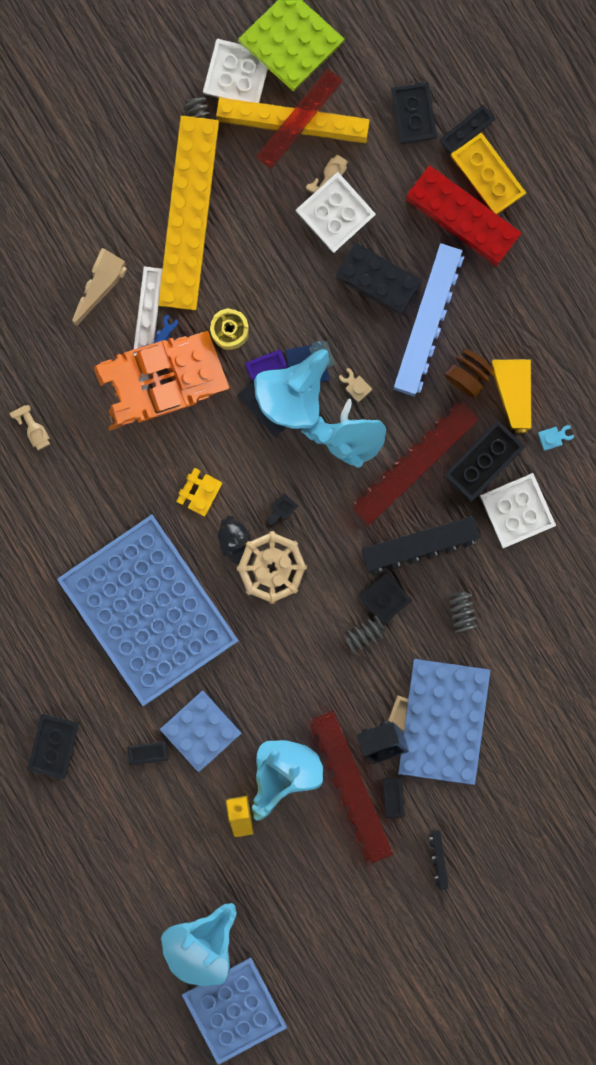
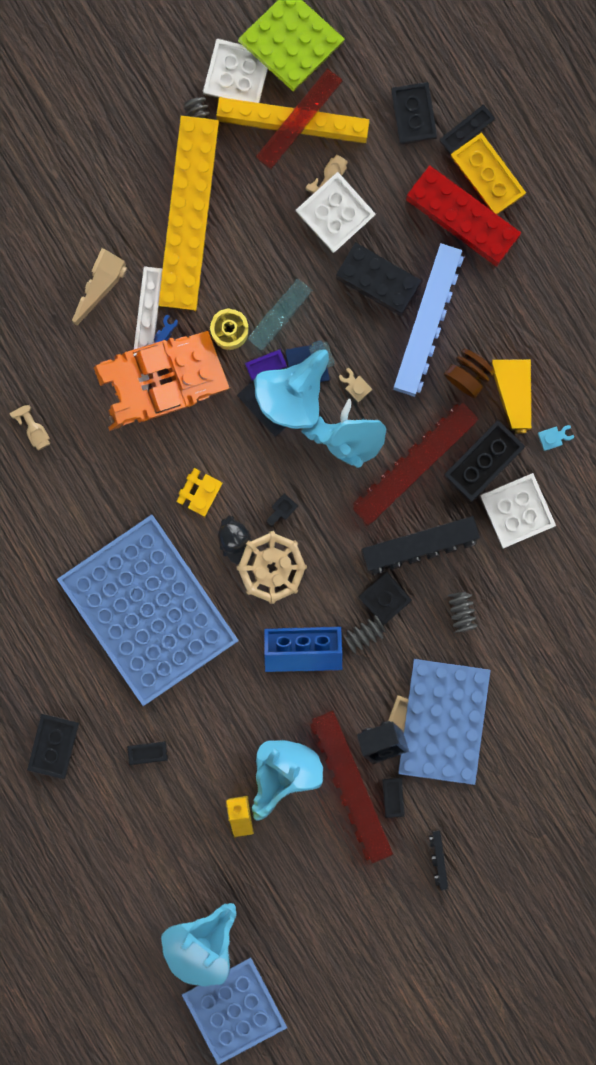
(200, 731): medium blue plate -> none
(279, 314): none -> clear light blue slope
(303, 649): none -> blue slope

